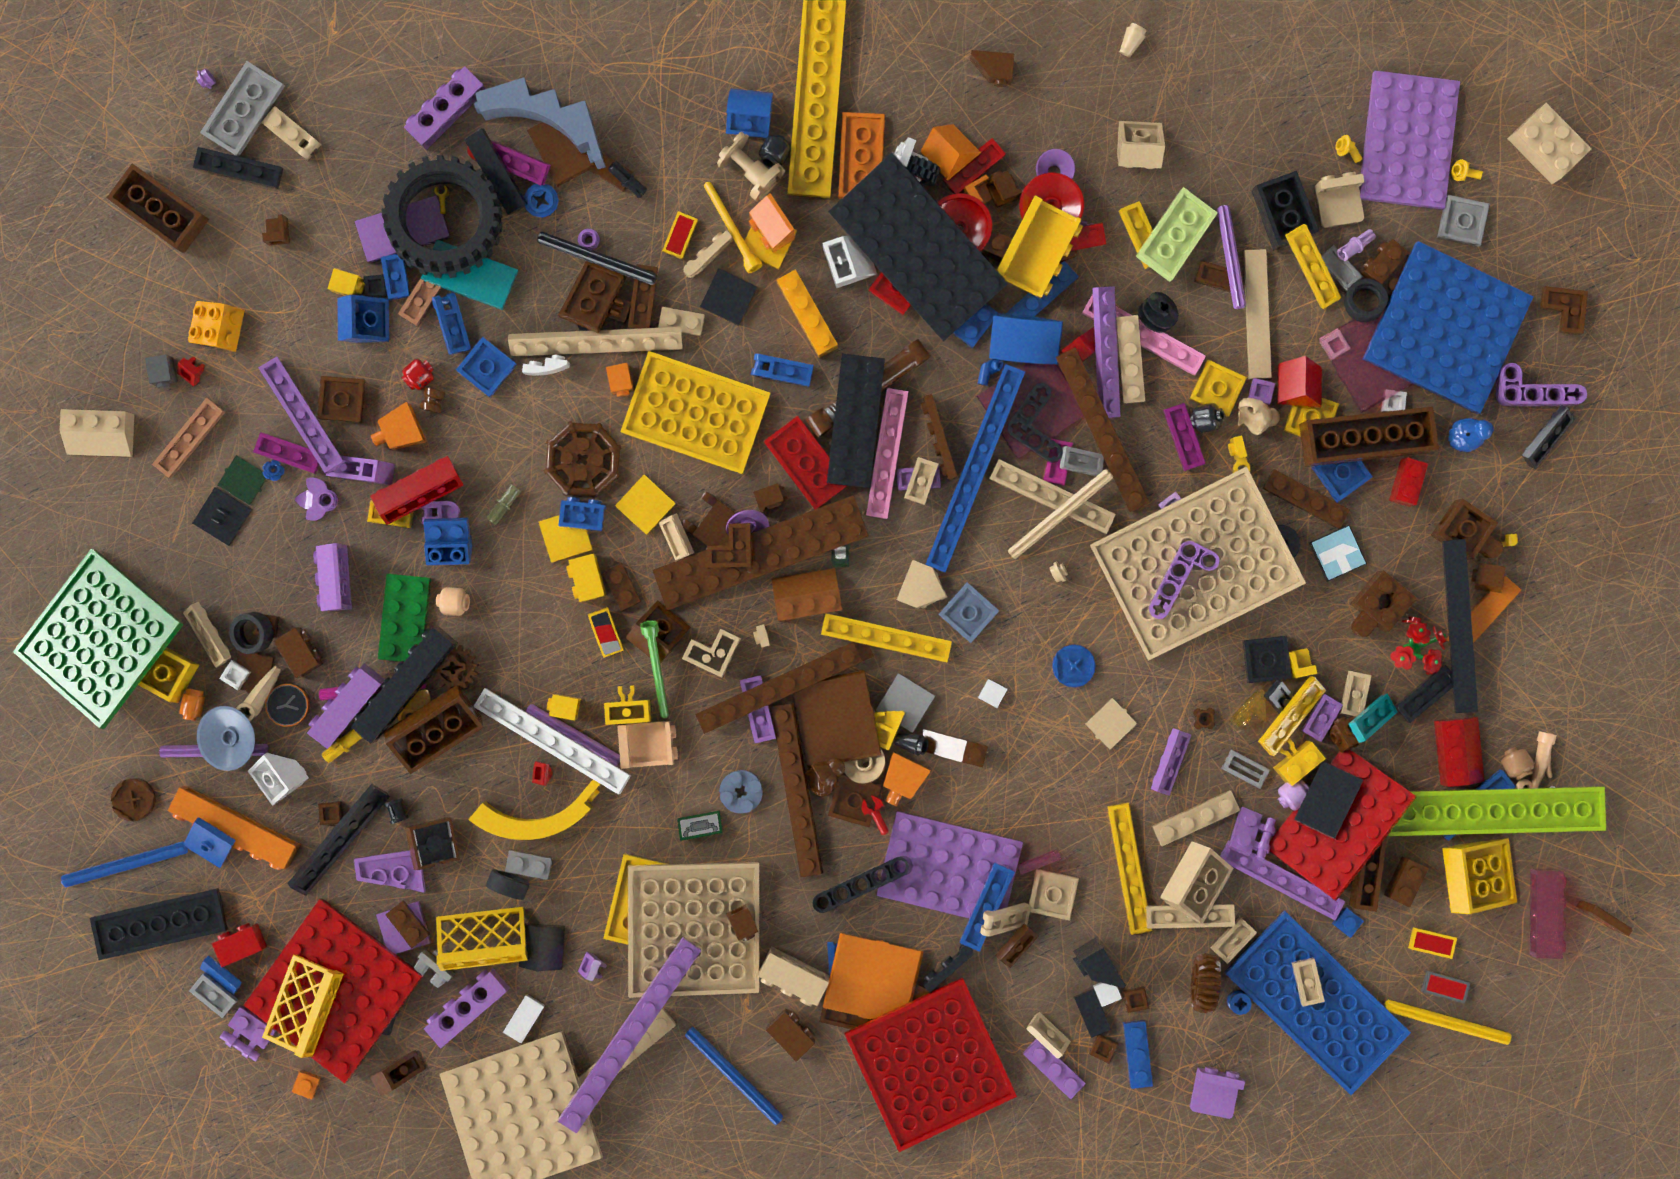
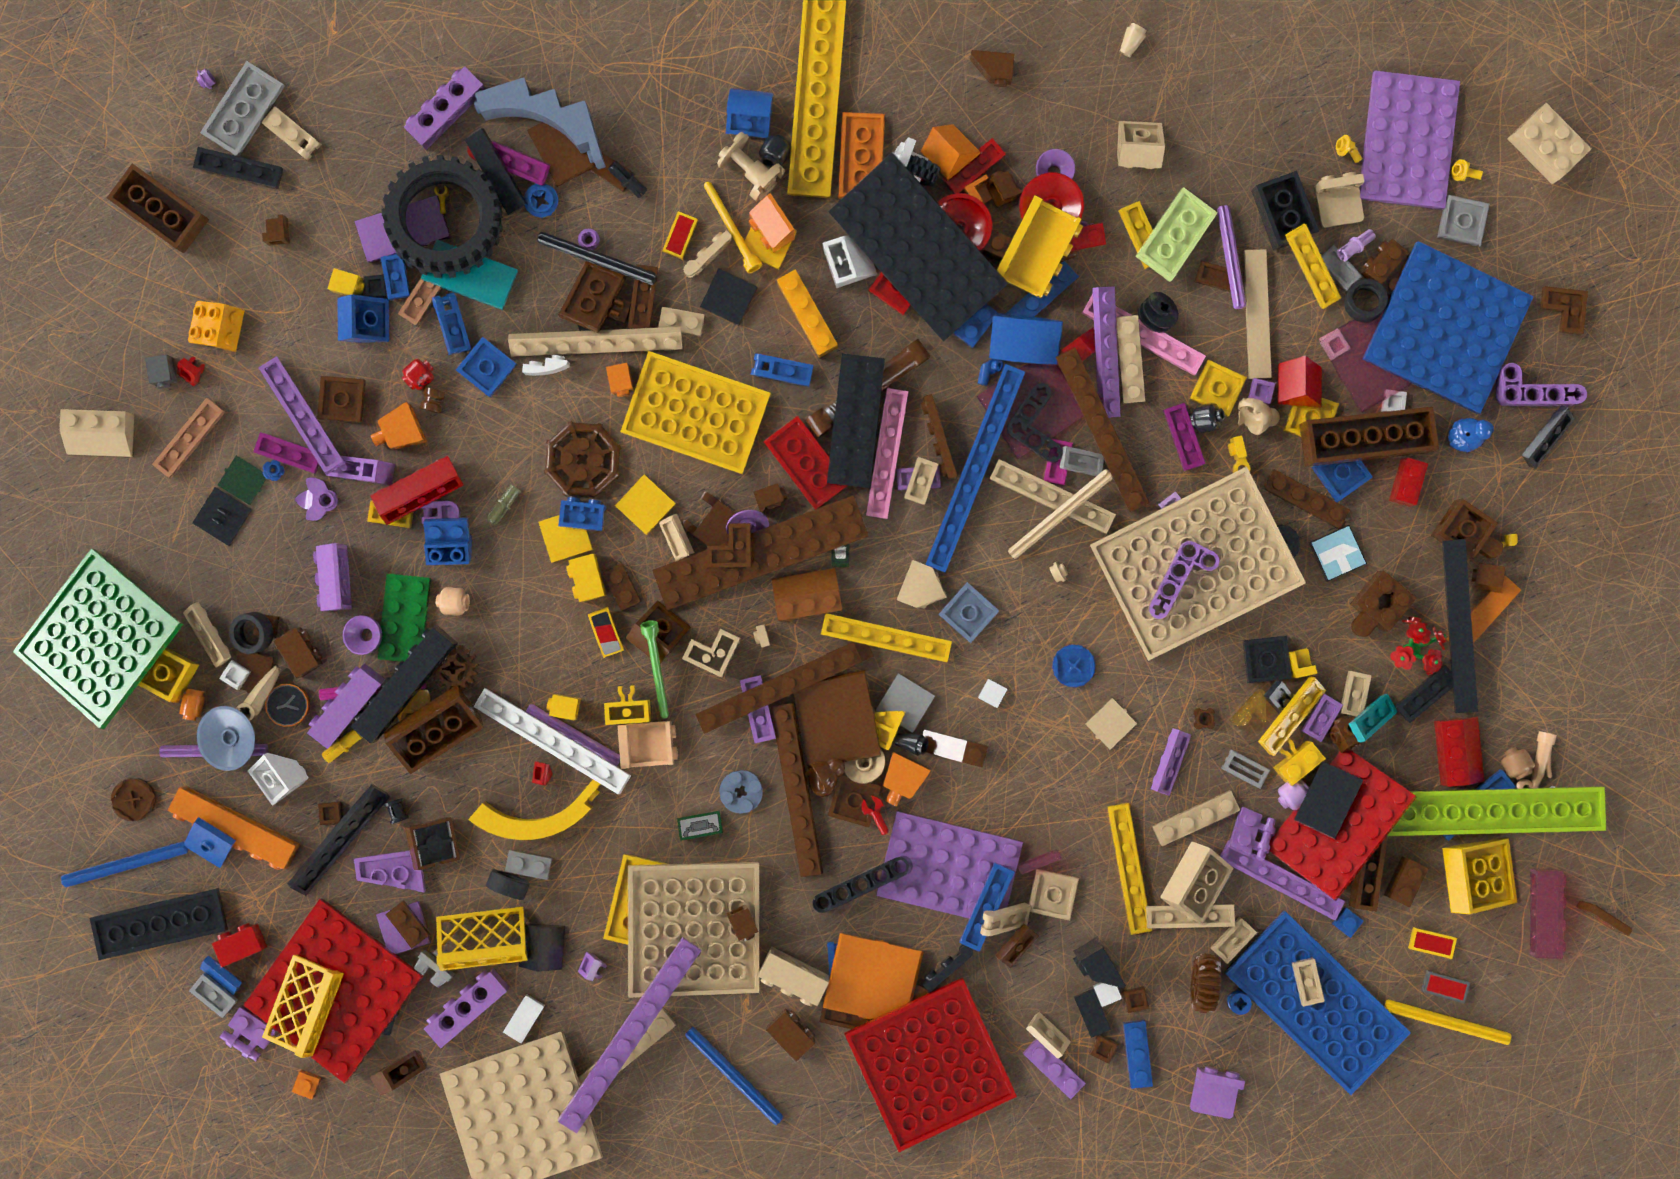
(353, 635): none -> medium lavender piece

